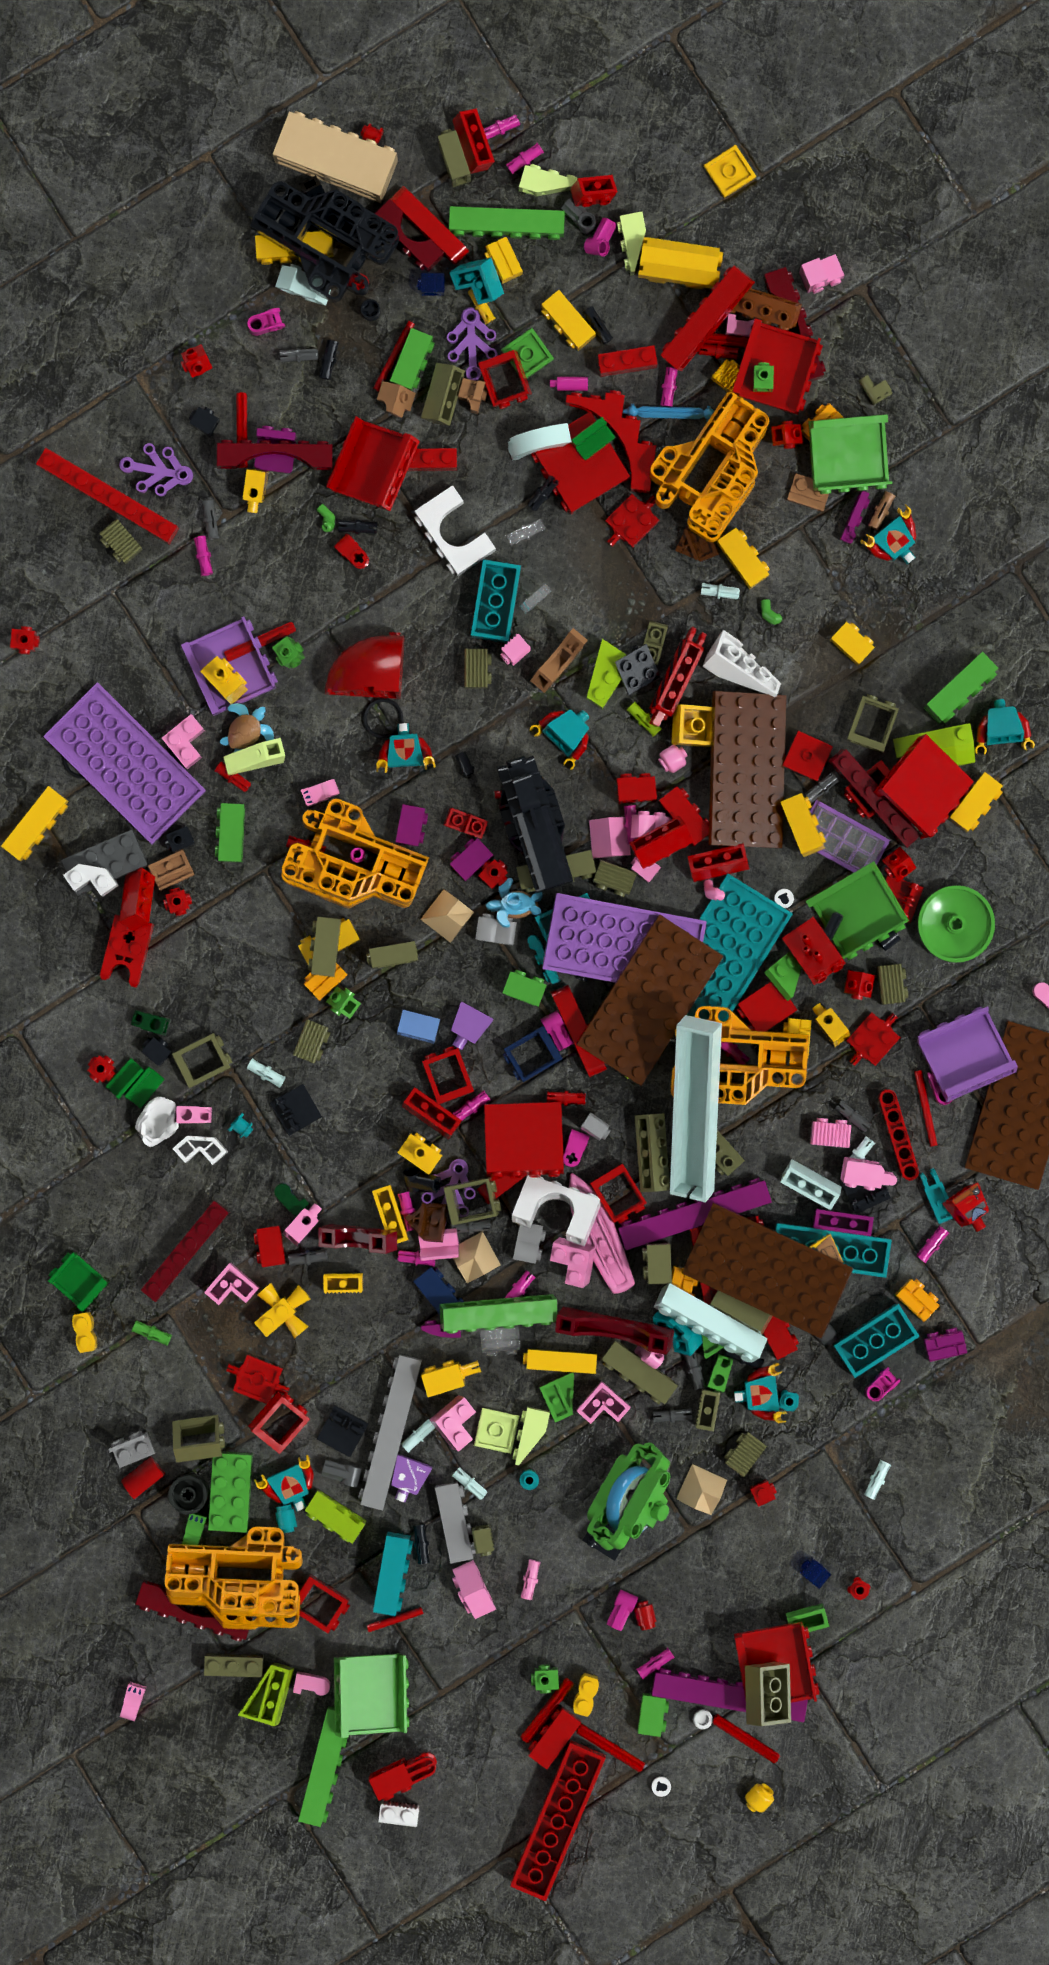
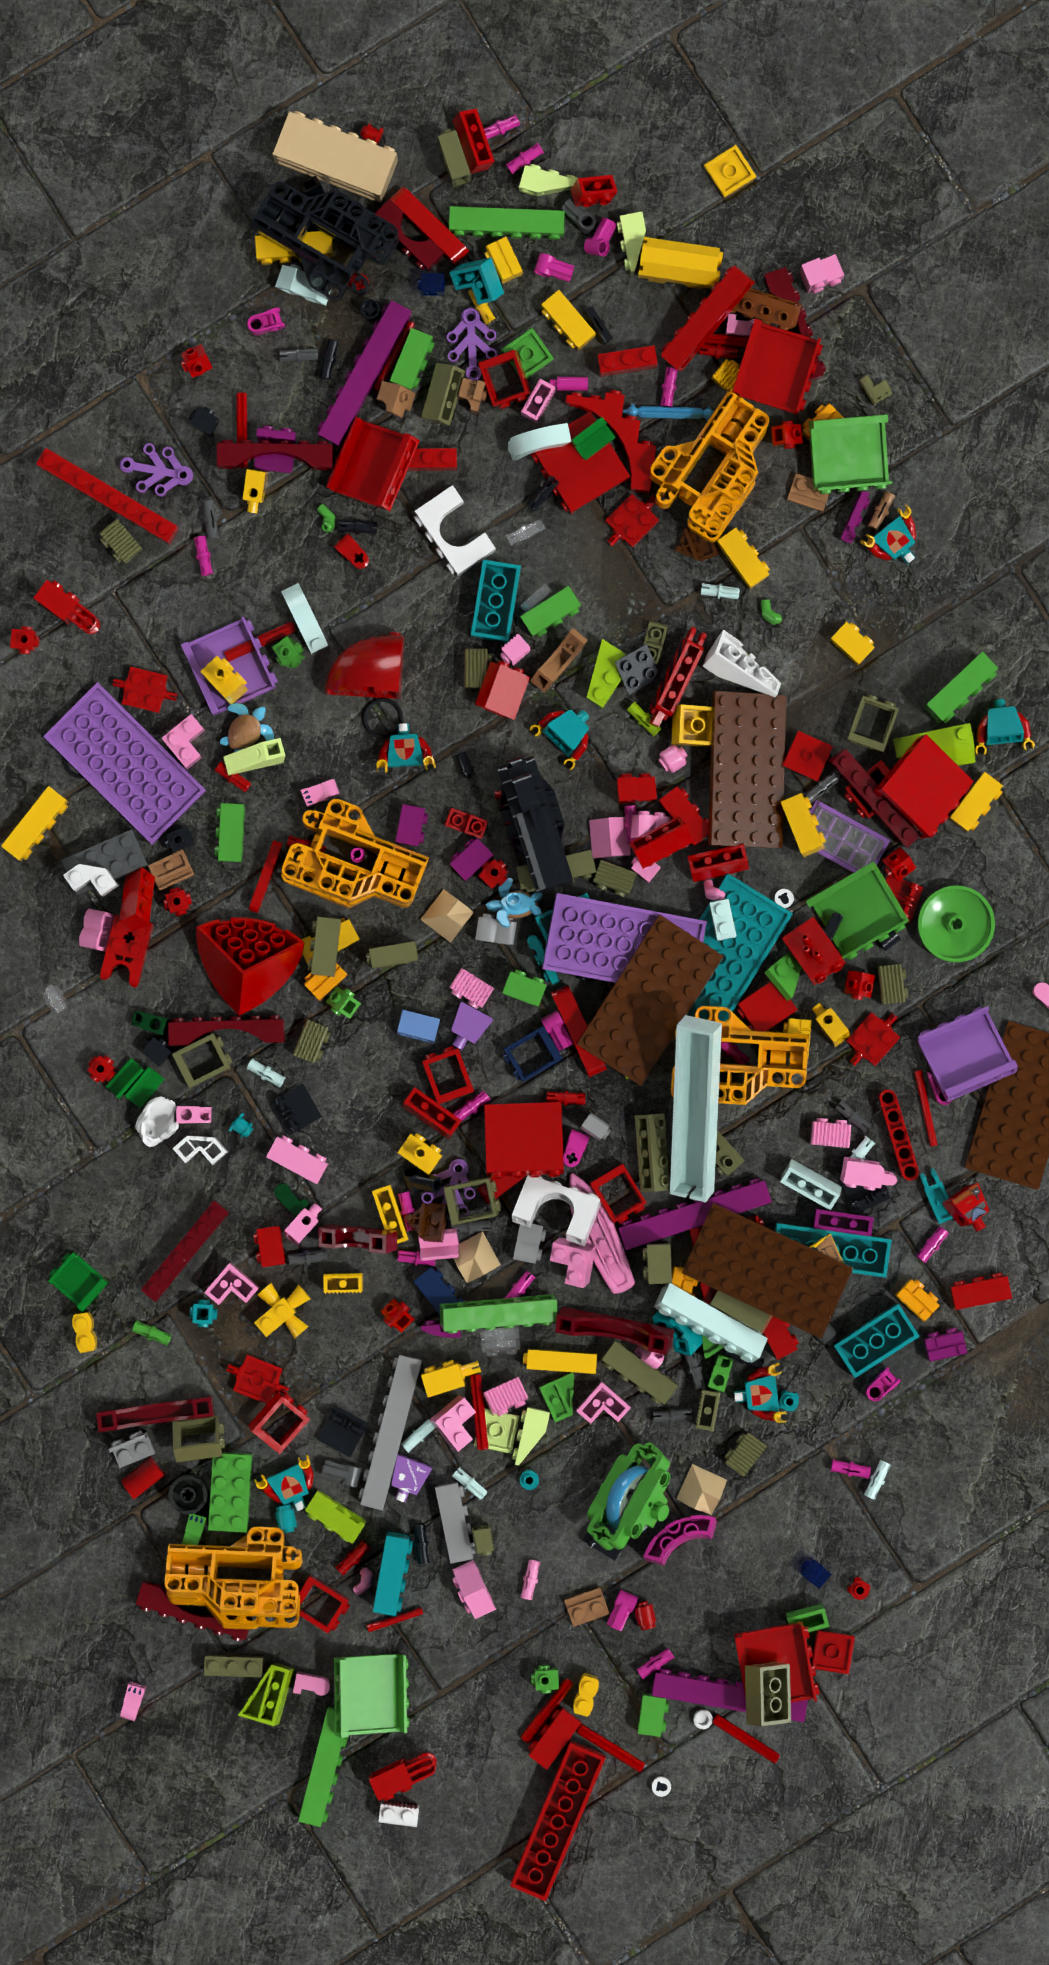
(54, 999): none -> clear brick
(66, 607): none -> red brick
(96, 929): none -> bright pink brick
(145, 689): none -> red plate
(155, 1413): none -> dark red arch
(187, 1032): none -> dark red arch
(195, 1313): none -> teal brick
(247, 959): none -> red brick
(265, 876): none -> red beam
(297, 1159): none -> bright pink brick
(304, 618): none -> light aqua arch
(353, 1557): none -> red pin
(365, 373): none -> magenta brick
(366, 1581): none -> bright pink arm
(397, 1315): none -> red brick
(471, 988): none -> bright pink brick
(479, 1416): none -> red axle
(502, 690): none -> brick
(505, 1396): none -> bright pink brick
(538, 401): none -> bright pink brick
(549, 266): none -> dark pink piece
(551, 612): none -> bright green brick
(586, 1606): none -> medium nougat plate
(678, 1533): none -> dark pink brick
(722, 920): none -> light aqua piece
(759, 1797): yellow head -> none
(763, 377): bright green brick -> none
(763, 1492): red brick -> none
(833, 1651): none -> red plate
(850, 1469): none -> dark pink pin
(980, 1291): none -> red brick

